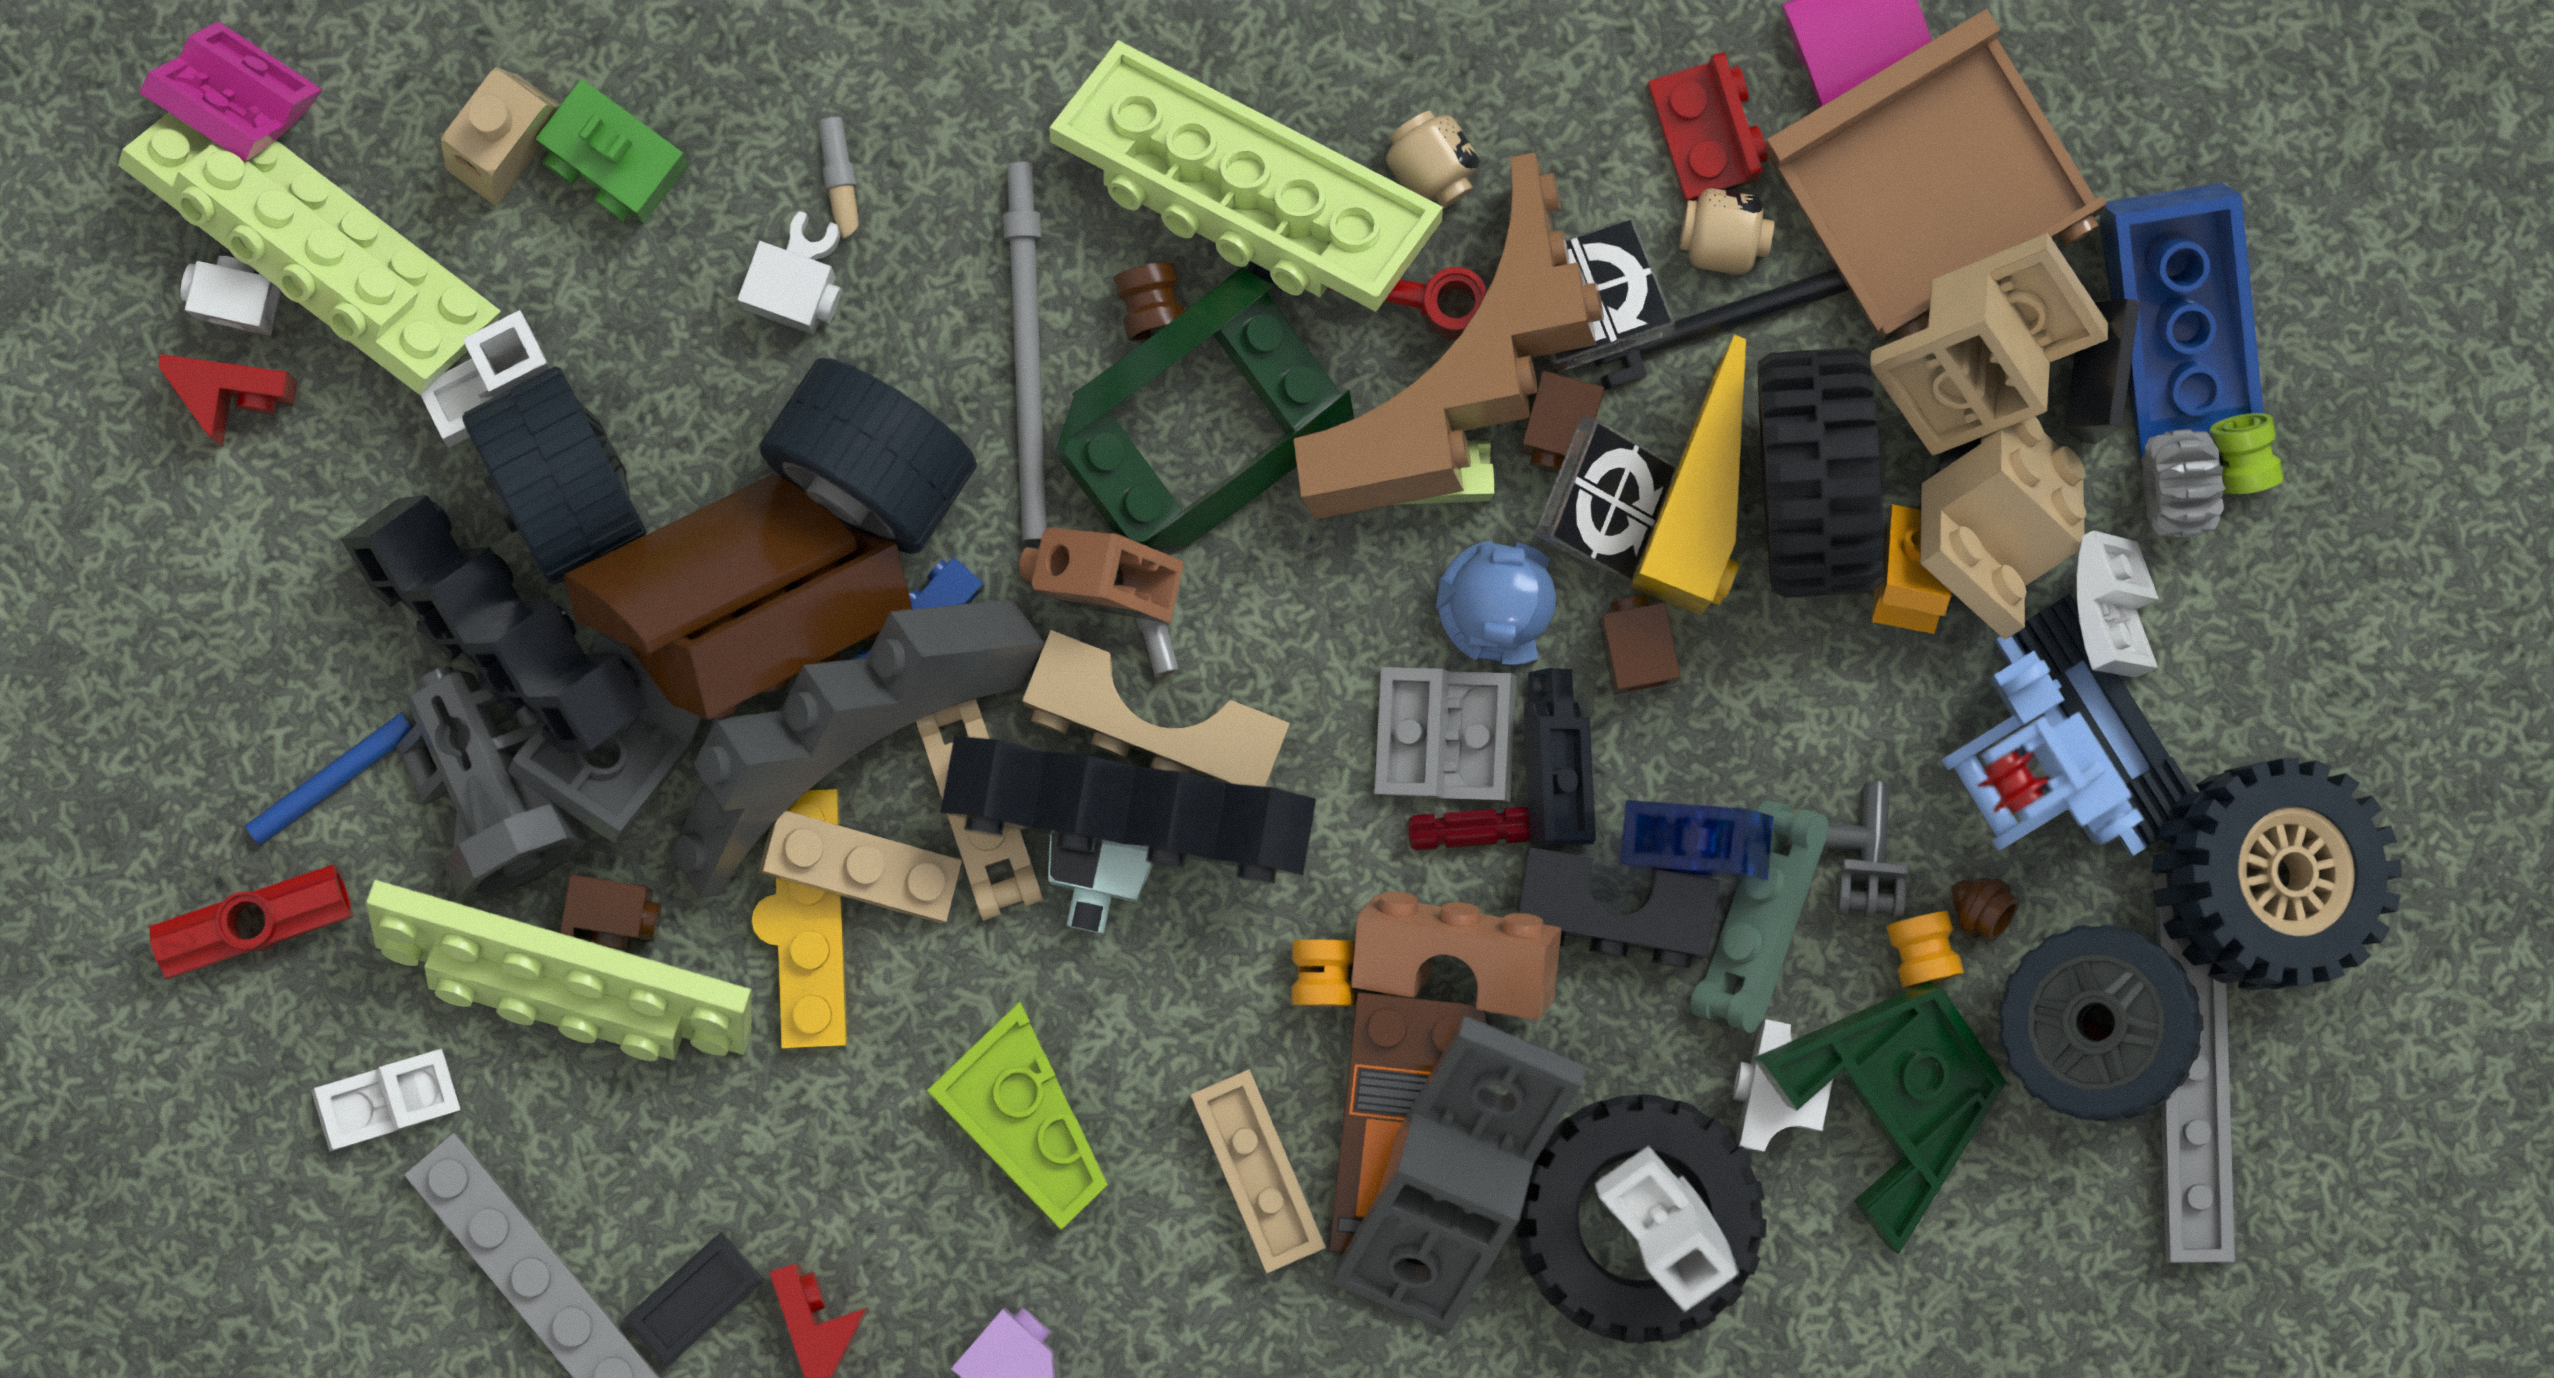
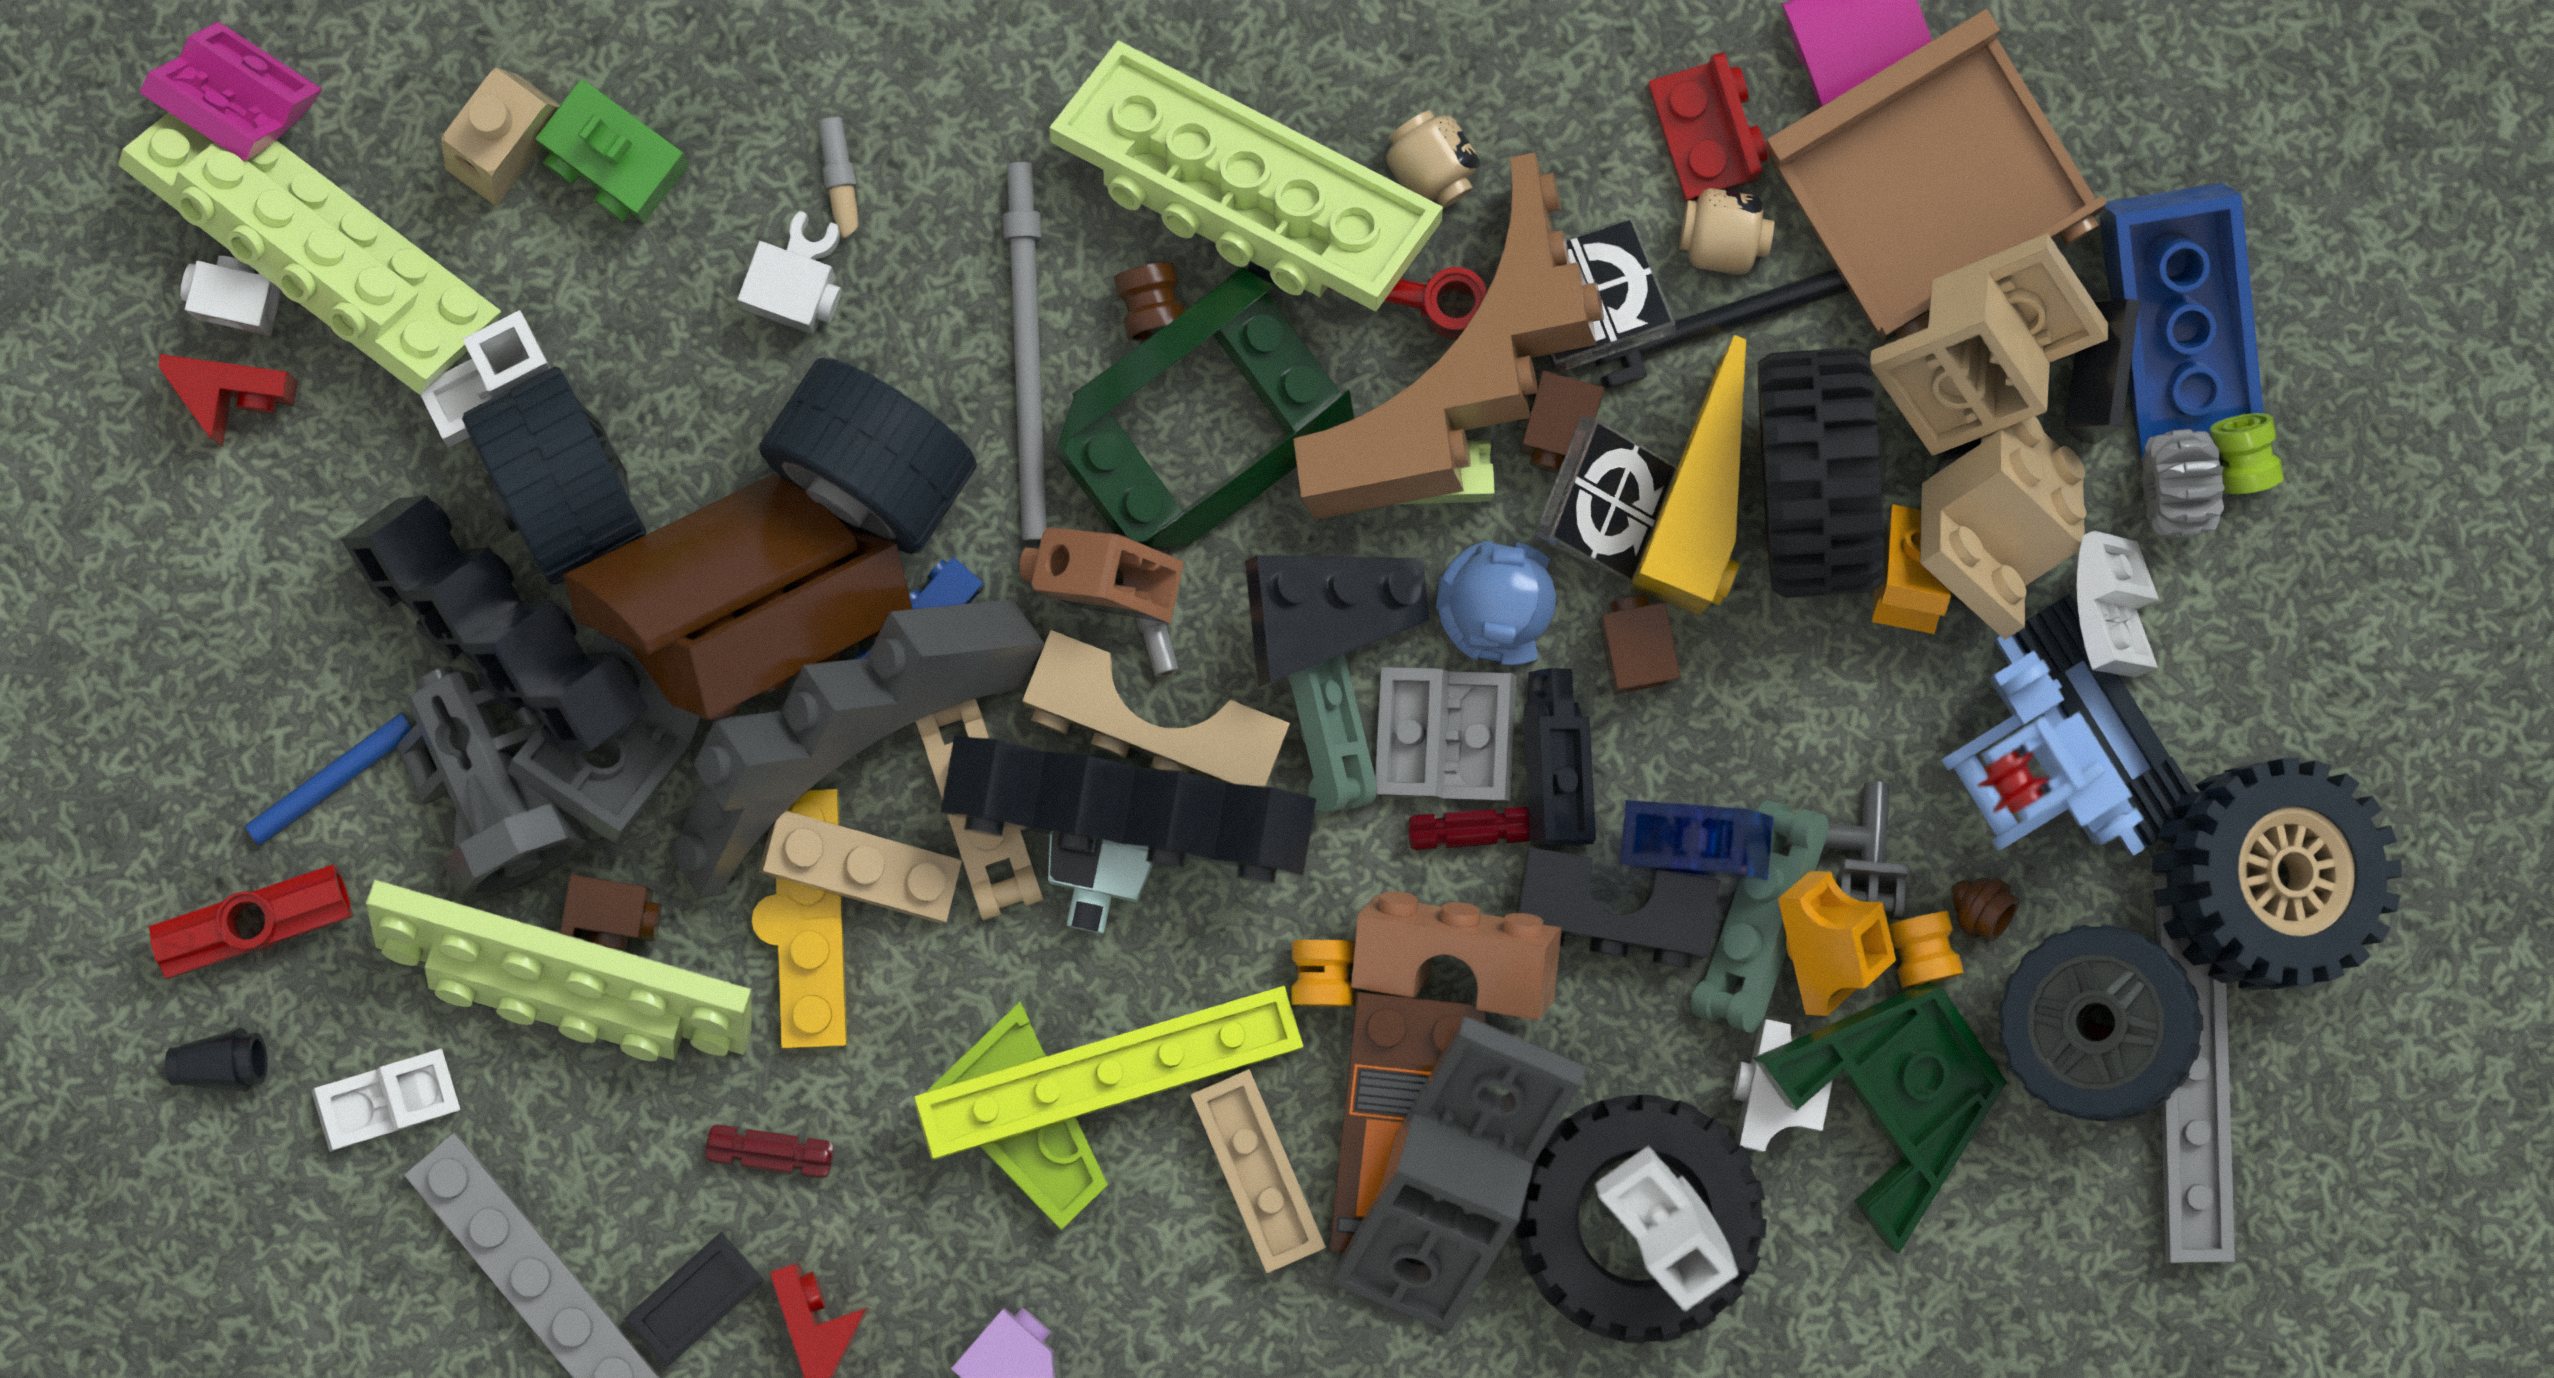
(220, 1061): none -> black cone
(769, 1151): none -> dark red axle
(1107, 1073): none -> neon yellow plate
(1328, 606): none -> black wing
(1333, 736): none -> sand green plate
(1833, 941): none -> light orange brick

